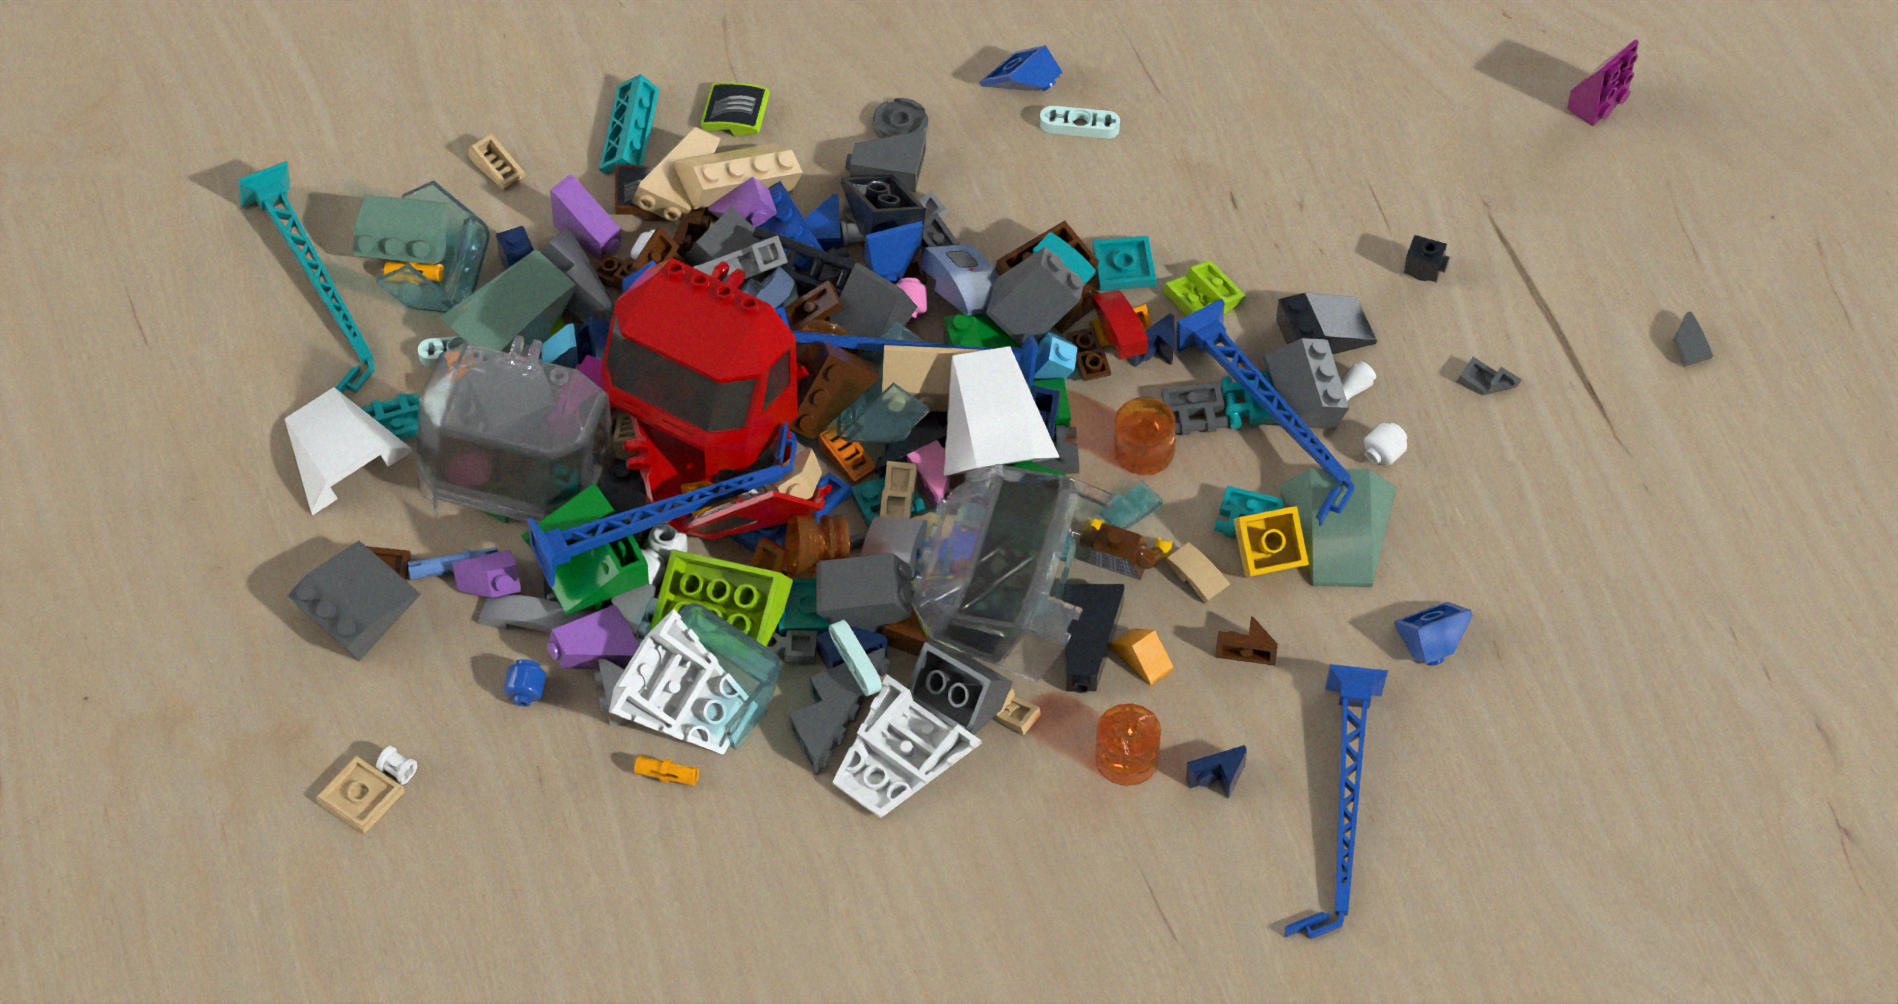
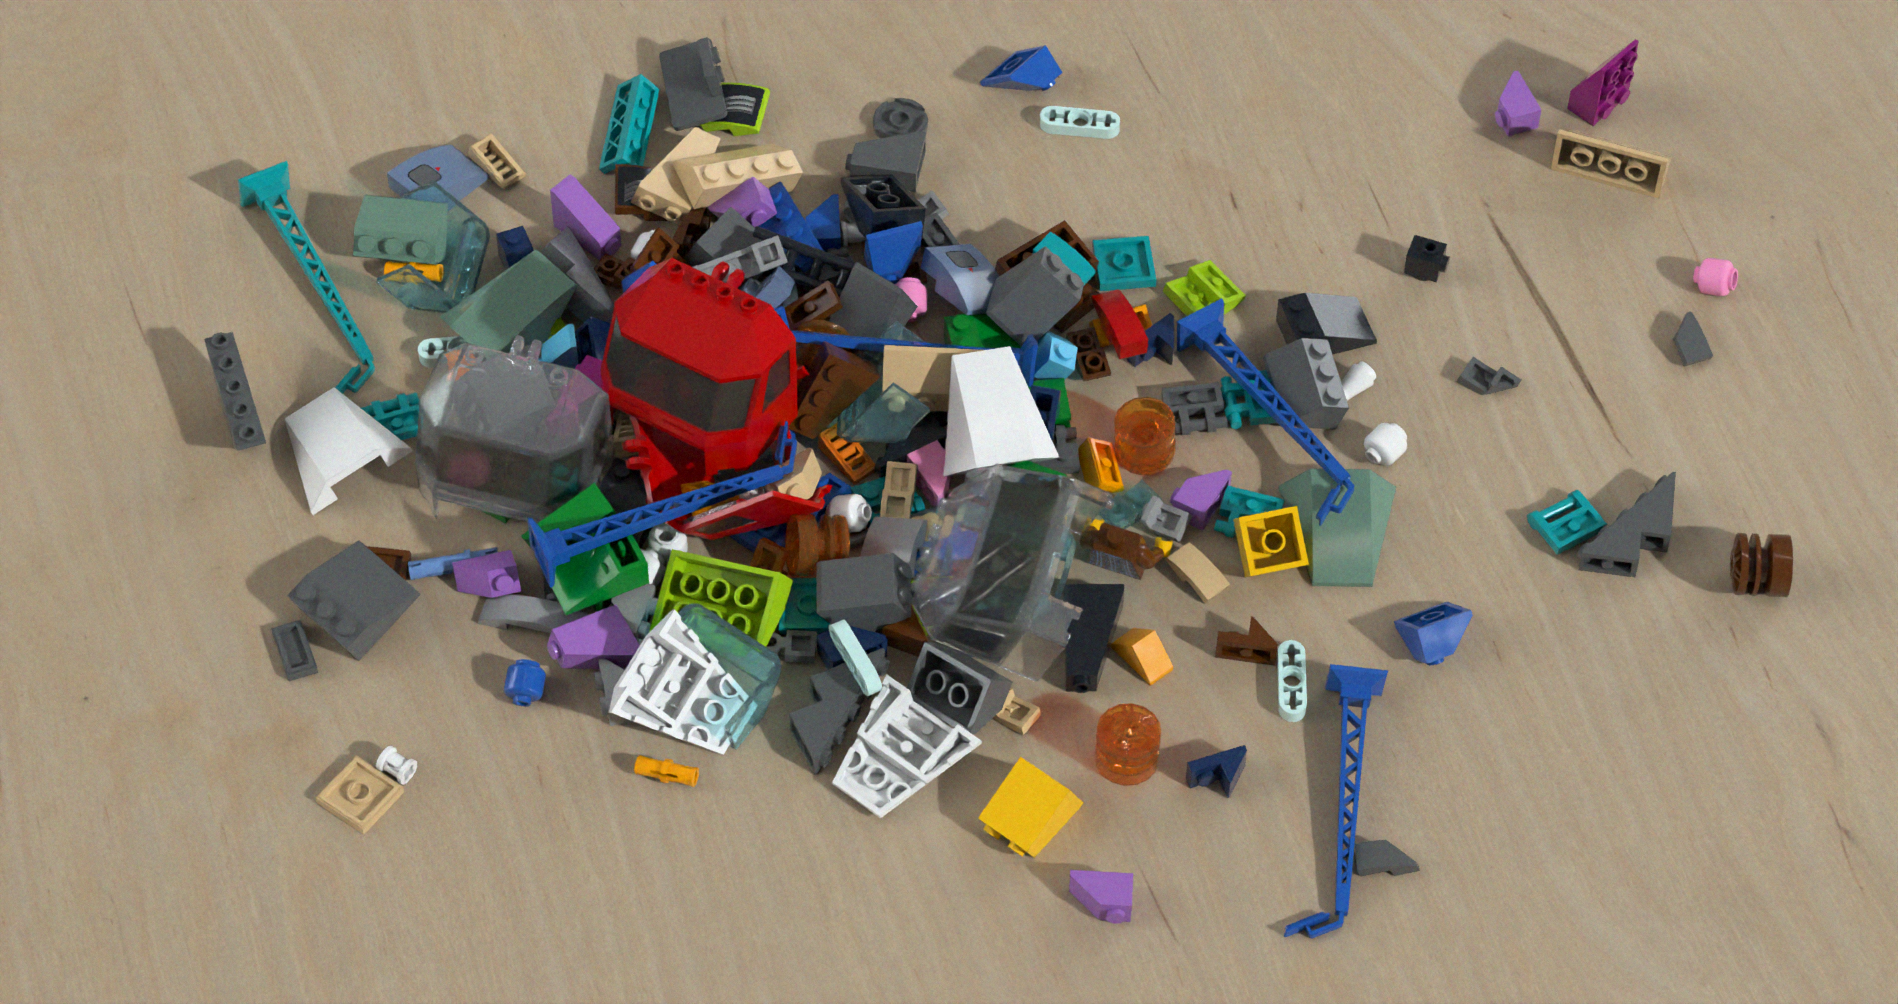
(234, 391): none -> dark grey slope
(294, 650): none -> dark grey tile
(443, 165): none -> sand blue slope
(693, 84): none -> dark grey bracket
(853, 508): none -> white head
(1028, 809): none -> yellow slope
(1100, 465): none -> light orange slope
(1104, 893): none -> medium lavender slope
(1164, 519): none -> light grey bracket
(1201, 496): none -> medium lavender slope
(1297, 670): none -> light aqua beam
(1382, 856): none -> dark grey slope
(1517, 107): none -> medium lavender slope
(1571, 528): none -> teal plate
(1610, 162): none -> tan slope
(1641, 527): none -> dark grey slope
(1716, 277): none -> bright pink head
(1767, 565): none -> reddish brown wheel

